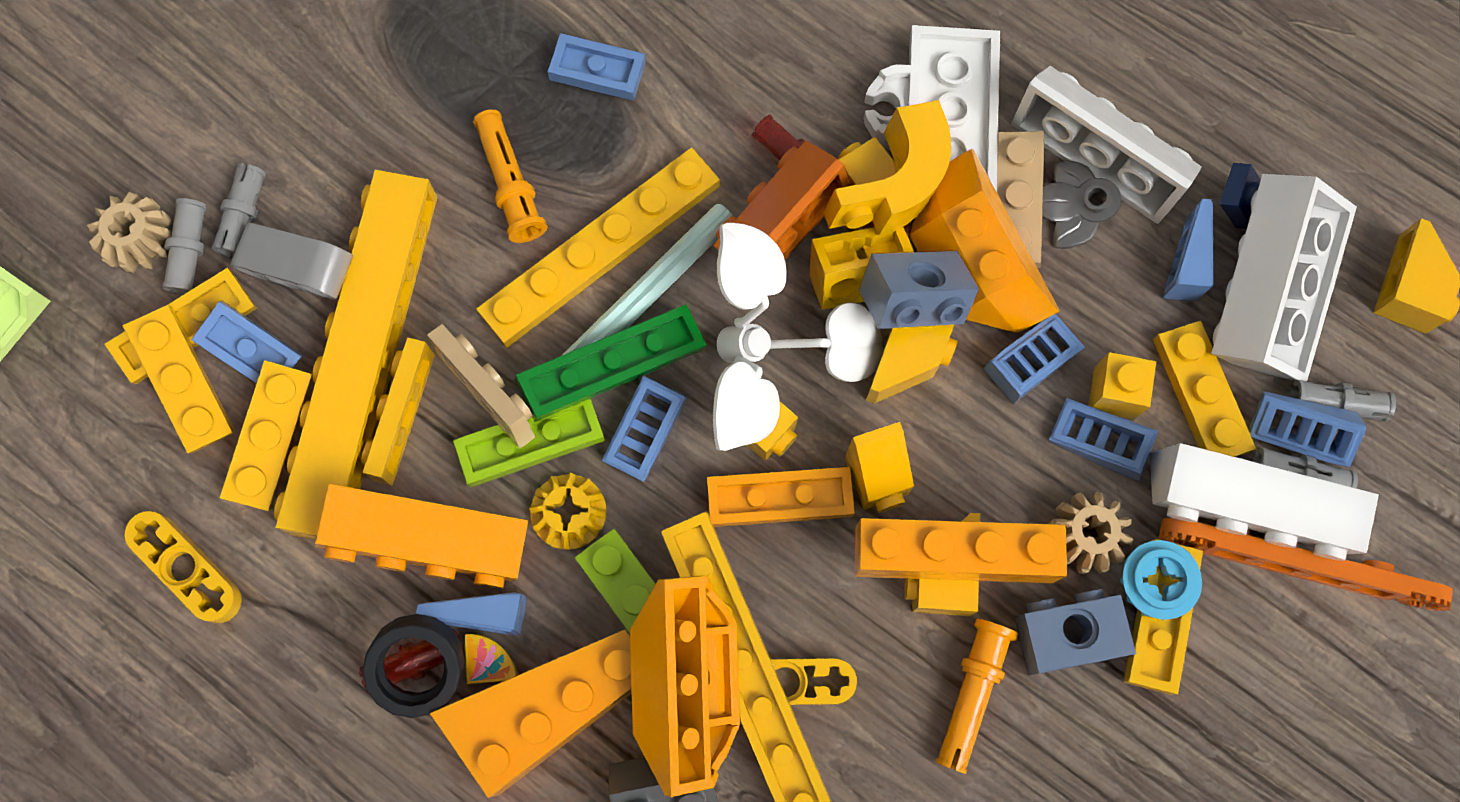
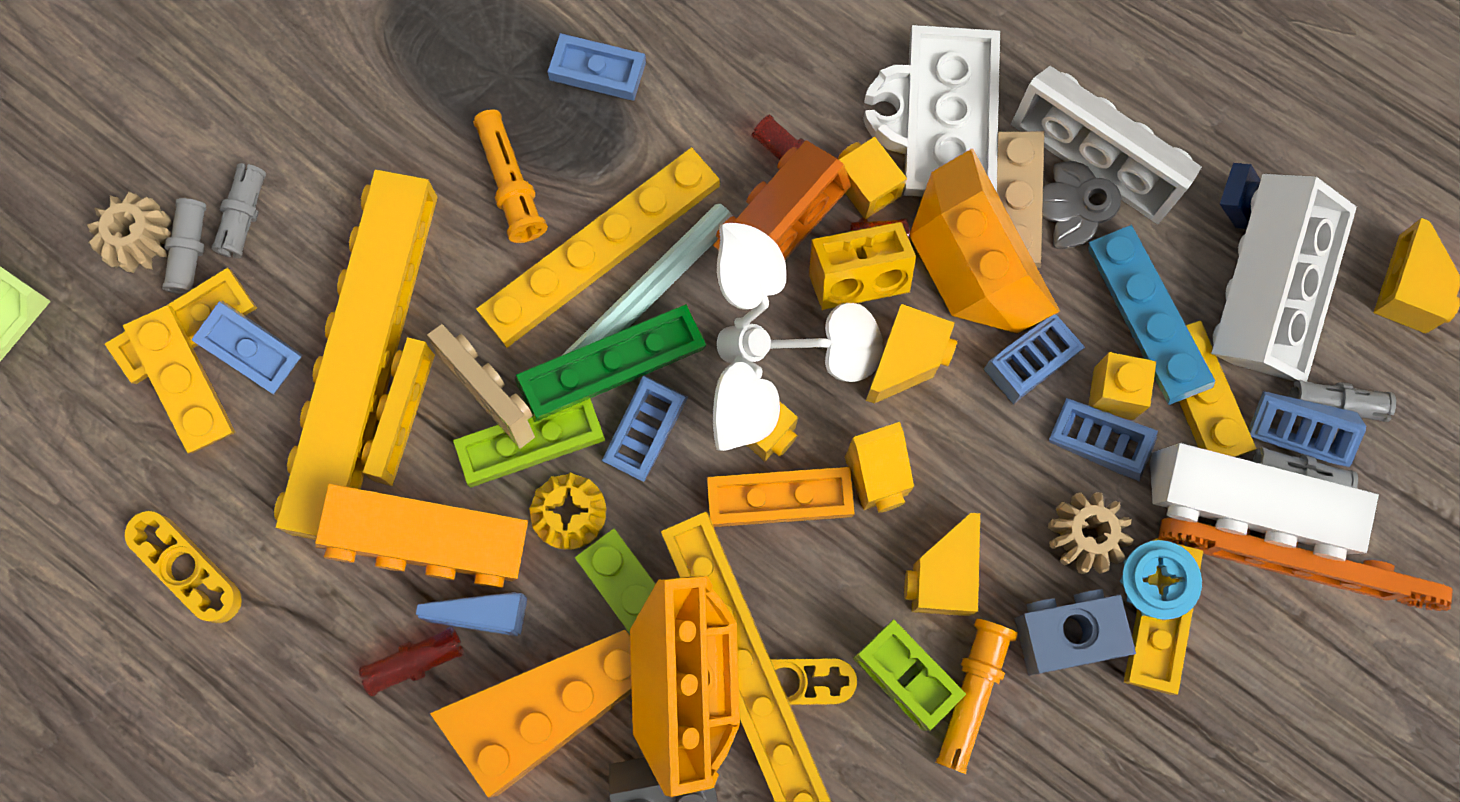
(266, 436): yellow plate -> none
(291, 260): light grey beam -> none
(404, 702): black tyre -> none
(487, 661): tile -> none
(909, 676): none -> lime brick
(918, 289): sand blue brick -> none
(921, 155): yellow arch -> none
(960, 550): light orange brick -> none
(1151, 315): none -> dark azure plate
(1193, 261): medium blue slope -> none

